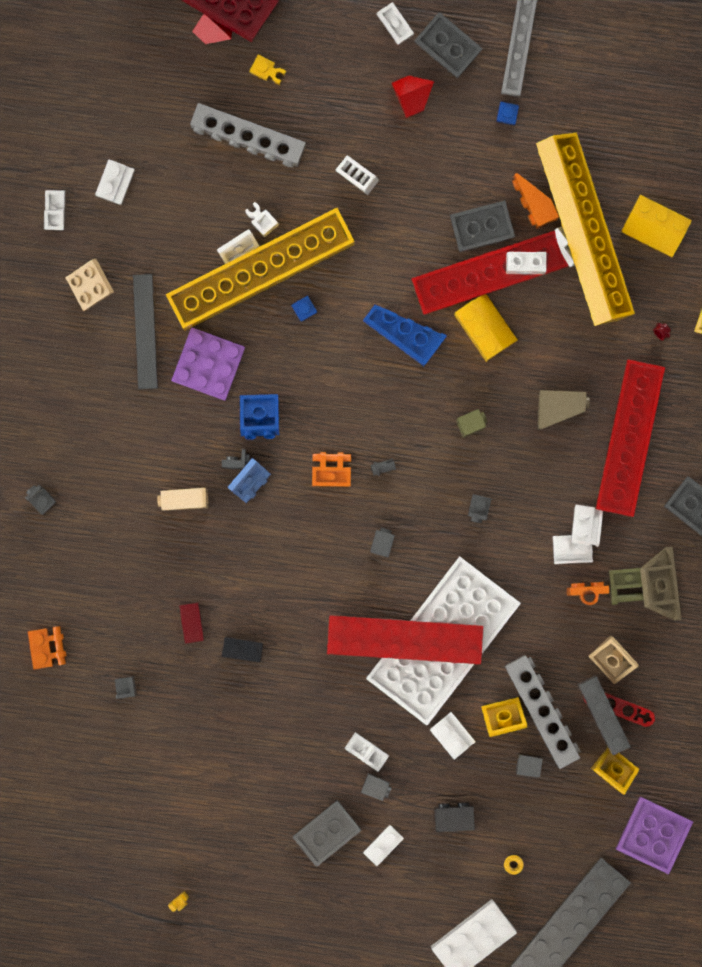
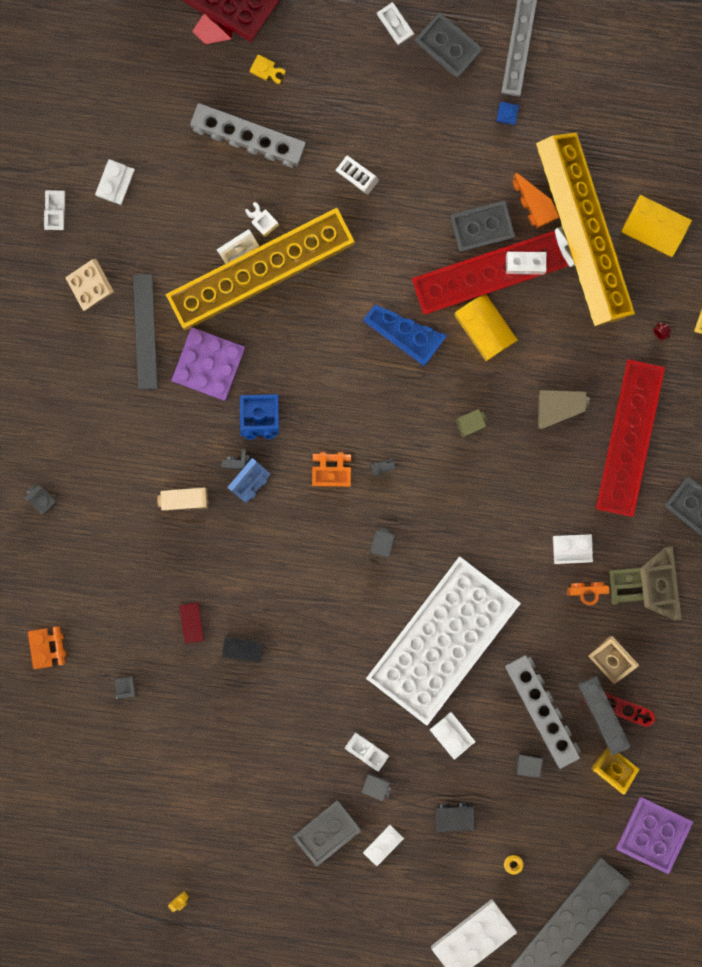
(304, 308): blue plate -> none
(405, 639): red plate -> none
(412, 94): red slope -> none
(479, 508): dark grey bracket -> none
(504, 717): yellow slope -> none
(586, 525): white plate -> none

